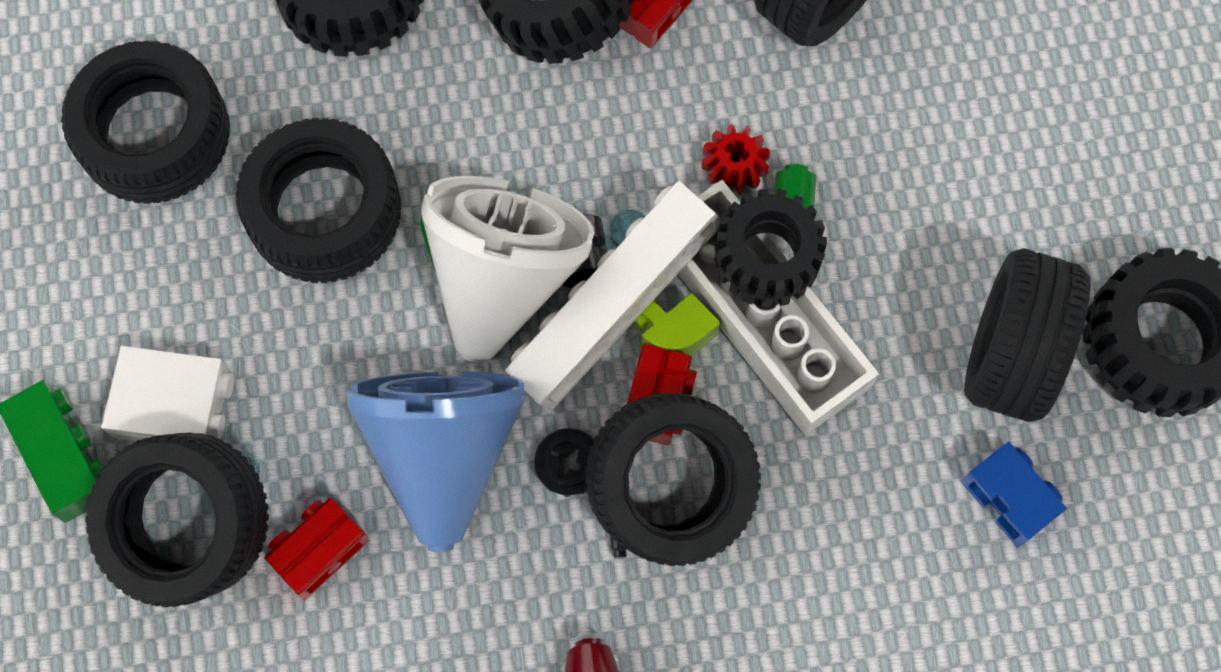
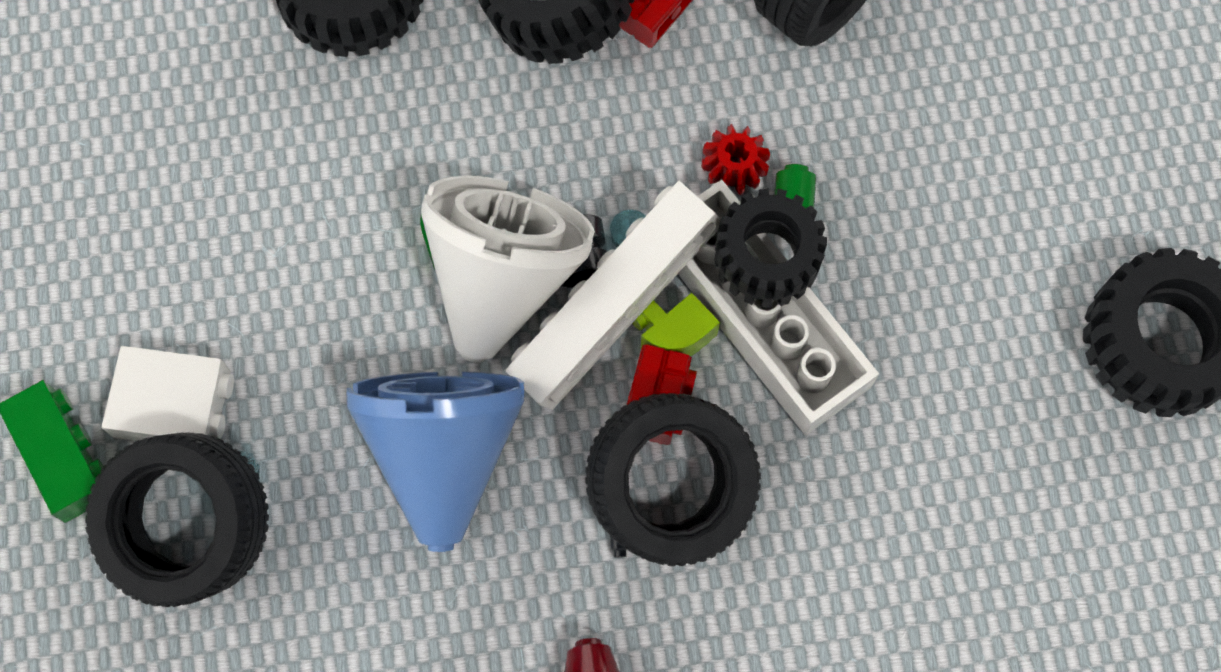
(128, 72): black tyre -> none
(307, 147): black tyre -> none
(315, 547): red brick -> none
(548, 467): black gear -> none
(1015, 493): blue brick -> none
(1027, 335): black tyre -> none

